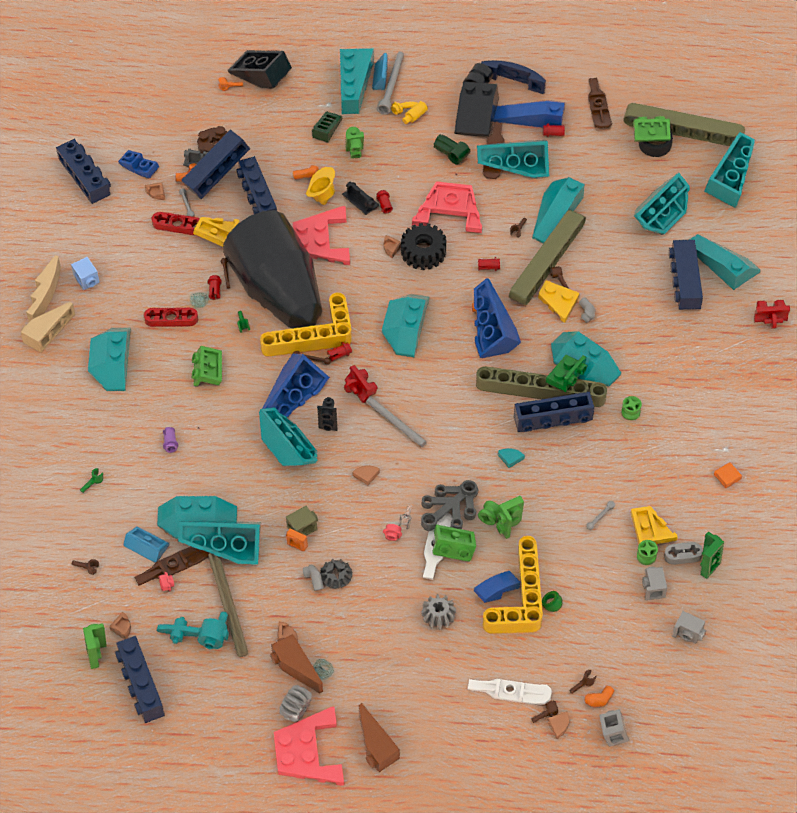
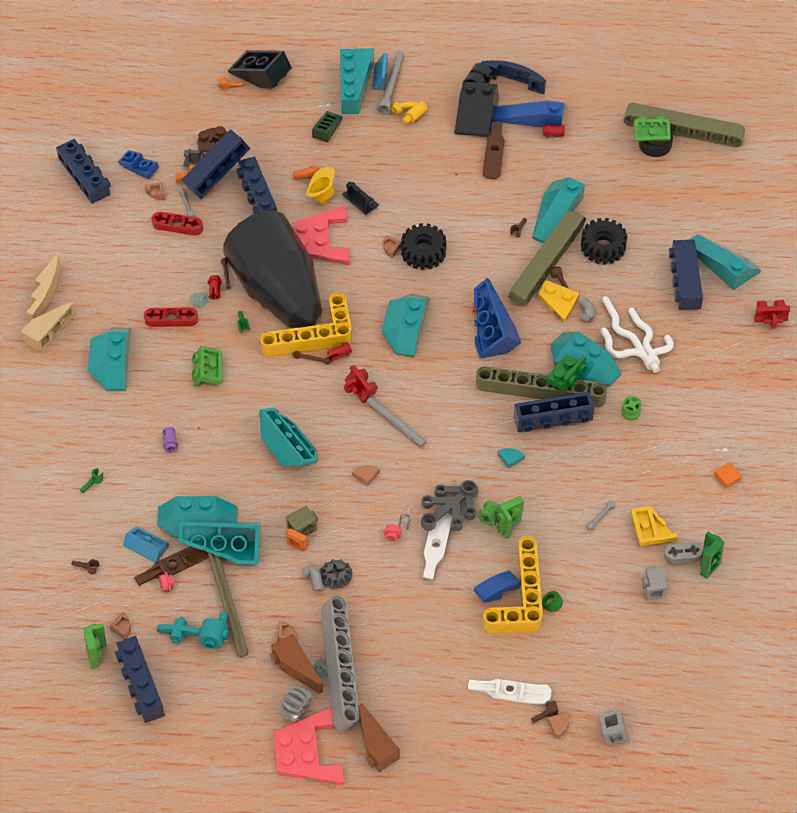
(85, 273): light blue brick -> none
(214, 229): yellow wing -> none
(295, 384): blue wedge -> none
(327, 415): black hinge -> none
(340, 663): none -> light grey beam
(354, 142): bright green hips -> none
(383, 198): red pin -> none
(445, 614): light grey gear -> none
(450, 200): coral wing -> none
(454, 543): bright green bracket -> none
(455, 151): dark green piece -> none
(489, 264): red pin -> none
(521, 157): teal wedge -> none
(585, 681): reddish brown hand -> none
(599, 112): reddish brown piece -> none
(599, 699): orange arm -> none
(603, 231): none -> black tyre
(644, 352): none -> white plant
(650, 548): bright green wheel -> none
(664, 205): teal wedge -> none
(689, 628): light grey brick -> none
(730, 174): teal wedge -> none

